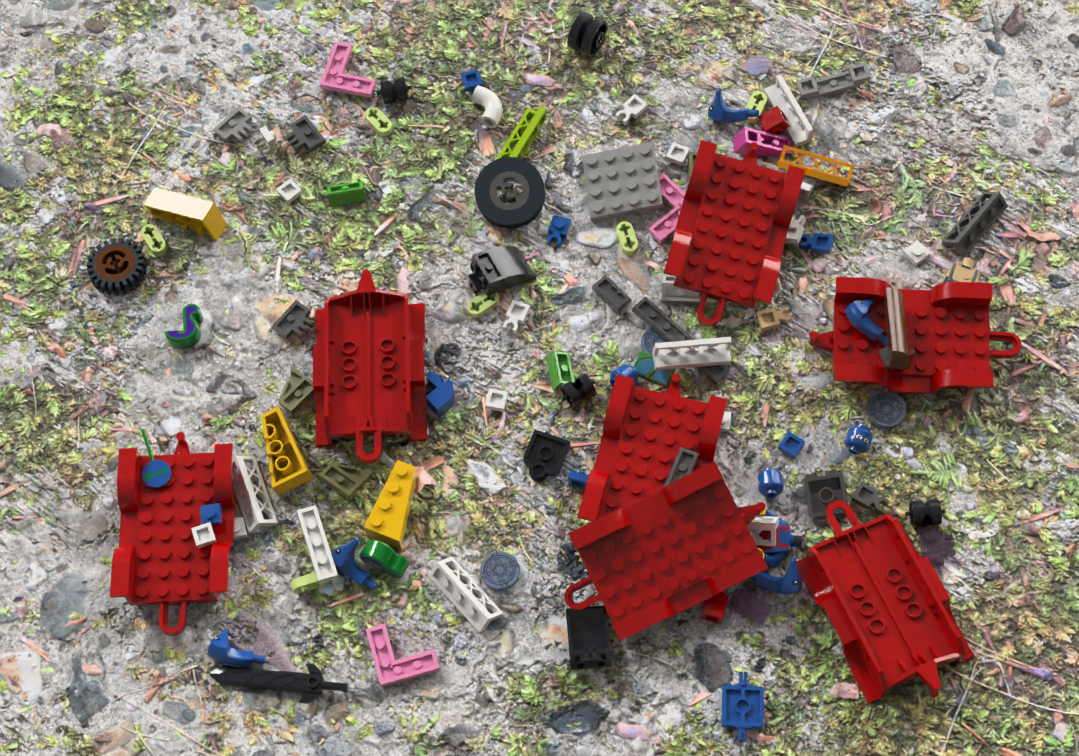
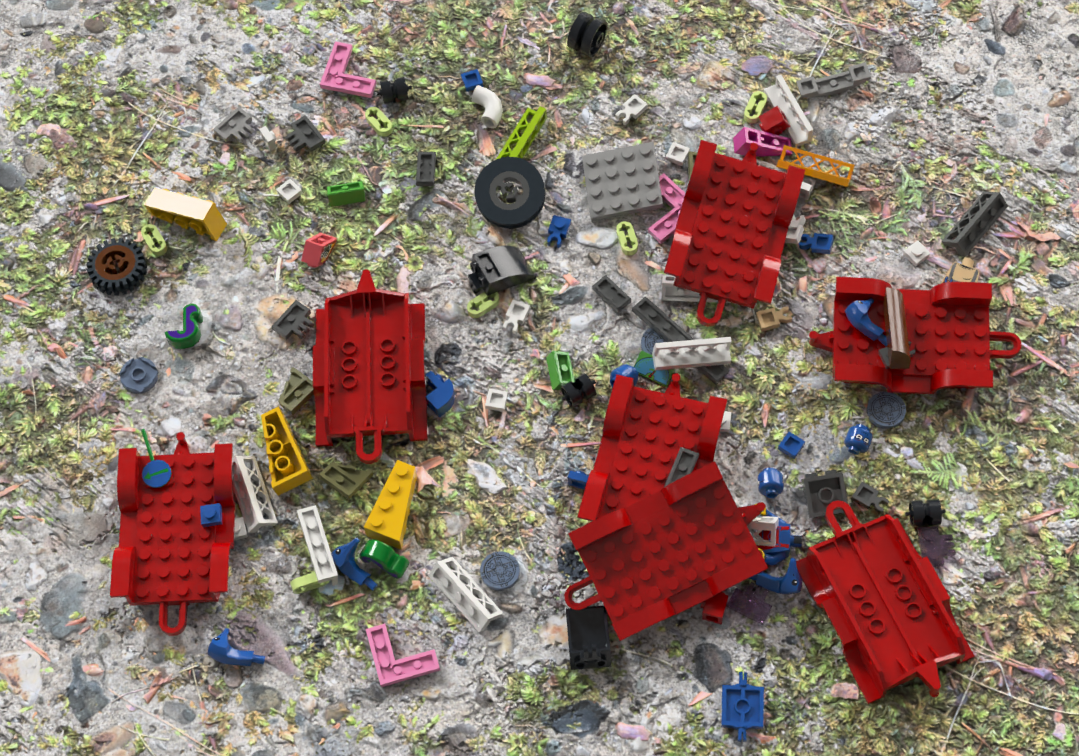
(138, 375): none -> sand blue tile
(204, 535): white plate -> none
(309, 684): black sword -> none
(318, 249): none -> coral slope
(426, 169): none -> dark grey plate
(545, 455): black plate -> none
(721, 113): blue animal -> none

